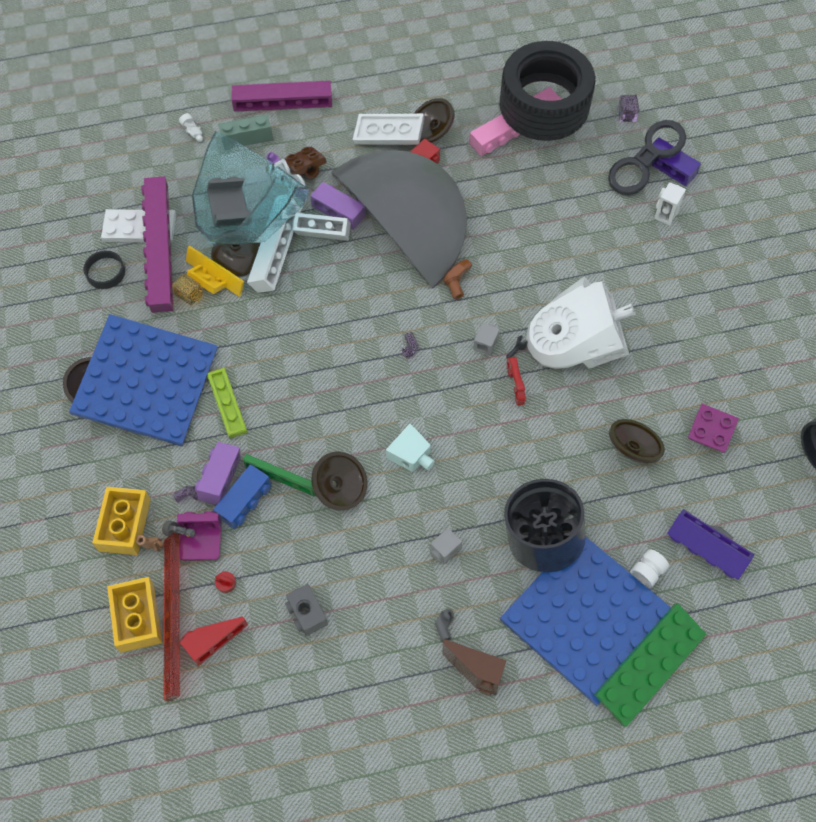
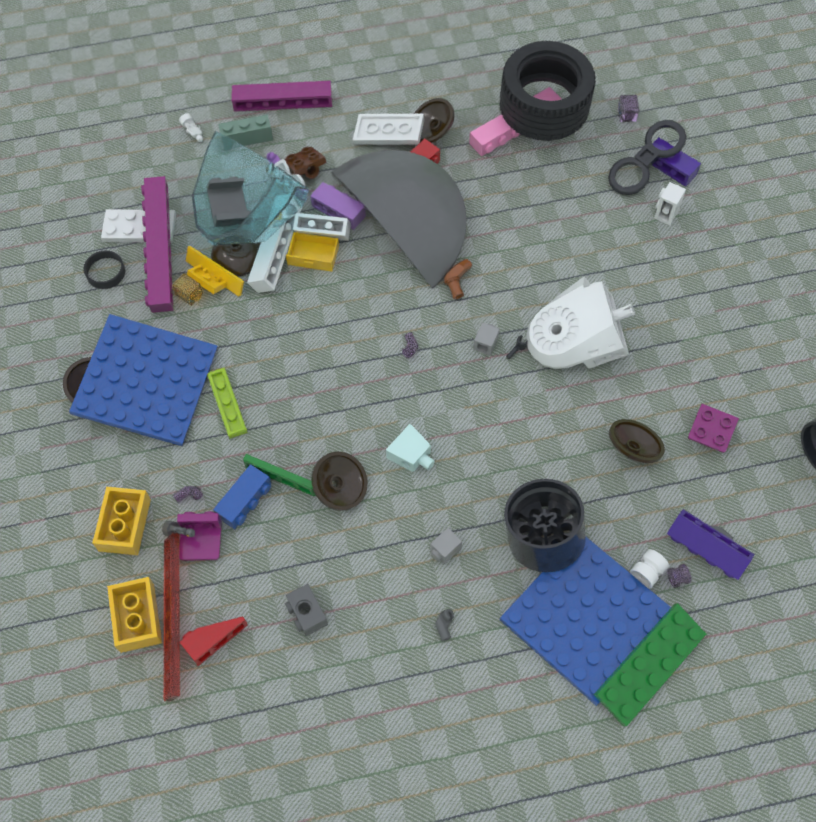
(150, 542): medium nougat arm -> none
(218, 473): medium lavender brick -> none
(225, 582): red tile -> none
(312, 251): none -> yellow container
(476, 666): reddish brown slope -> none
(519, 389): red helmet -> none
(679, 575): none -> clear purple wheel

